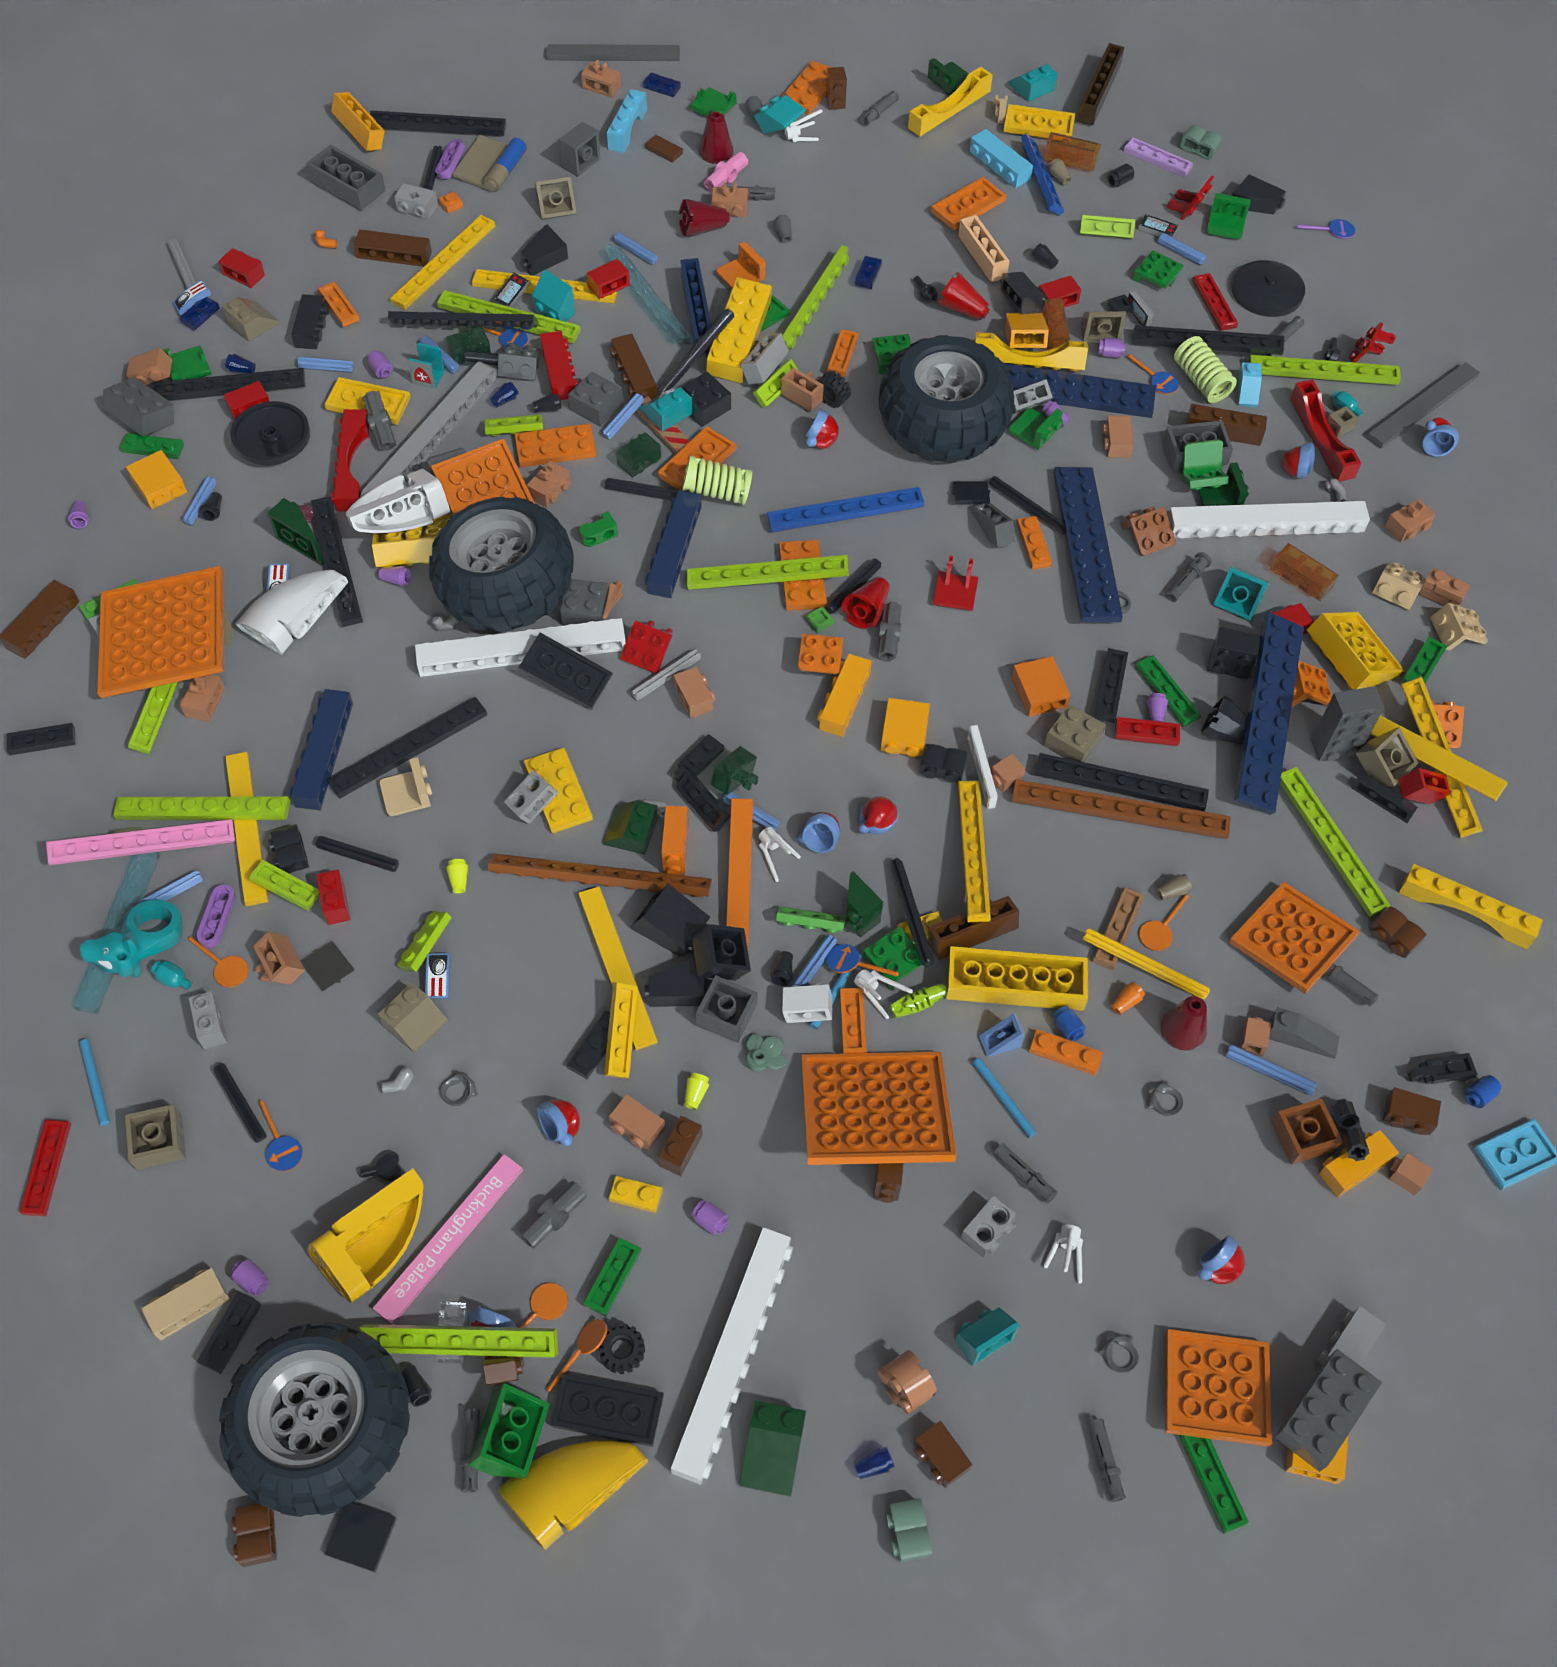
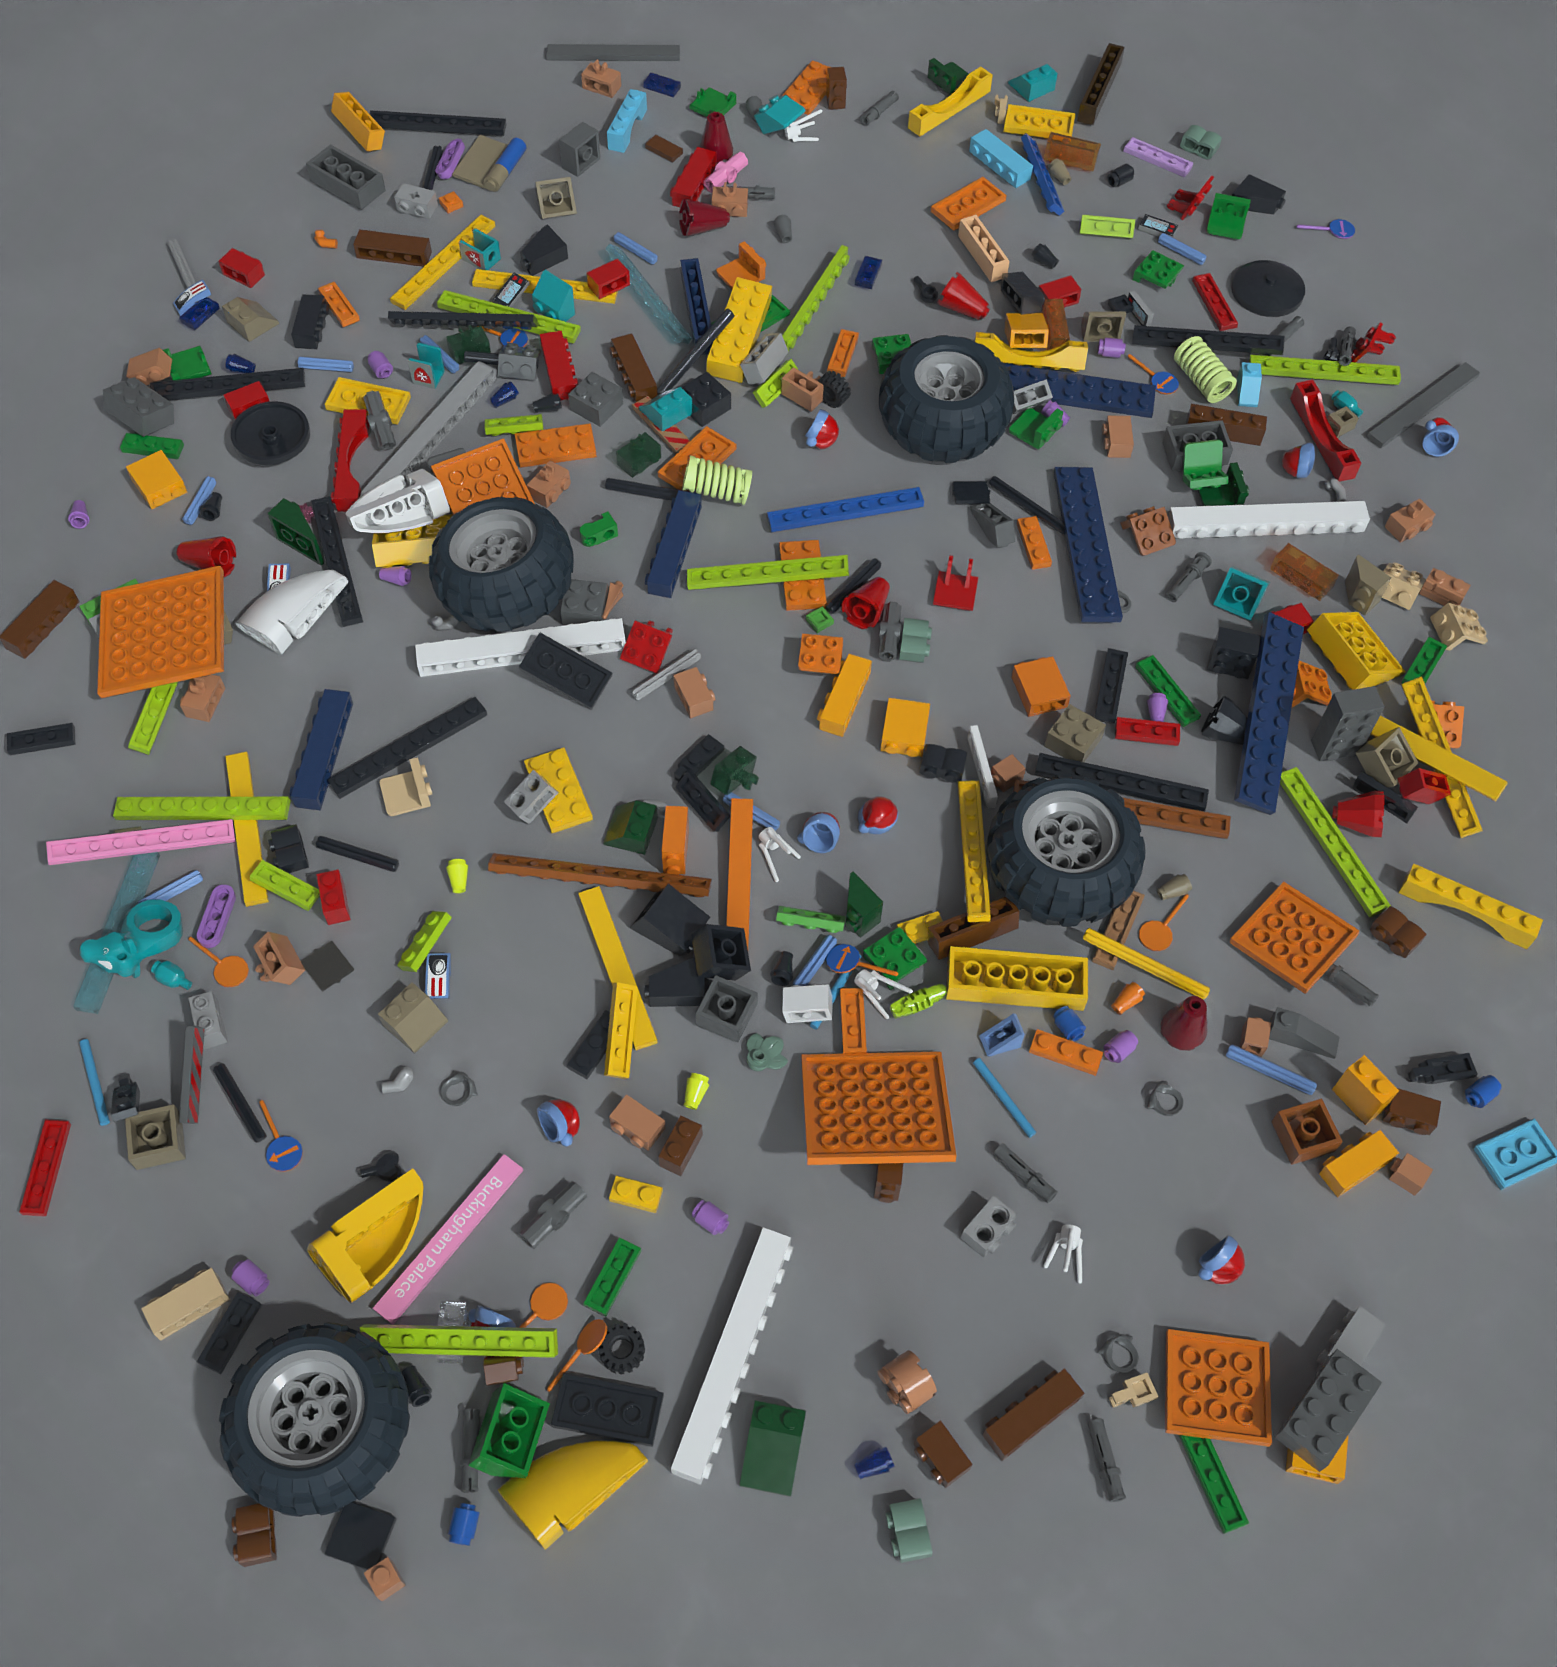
(125, 1099): none -> black hinge
(191, 1075): none -> dark grey tile
(208, 553): none -> red cone
(384, 1579): none -> nougat brick
(463, 1524): none -> blue brick
(479, 256): none -> teal piece
(625, 413): medium blue axle -> none
(691, 182): none -> red brick
(911, 912): black axle -> none
(914, 640): none -> sand green brick
(986, 1335): teal slope -> none
(1032, 1414): none -> reddish brown brick
(1072, 824): none -> black wheel
(1120, 1046): none -> medium lavender brick
(1137, 1391): none -> tan plate
(1349, 340): none -> dark grey pin
(1350, 1130): black piece -> none
(1361, 813): none -> red cone
(1365, 585): none -> dark tan slope
(1365, 1089): none -> light orange brick

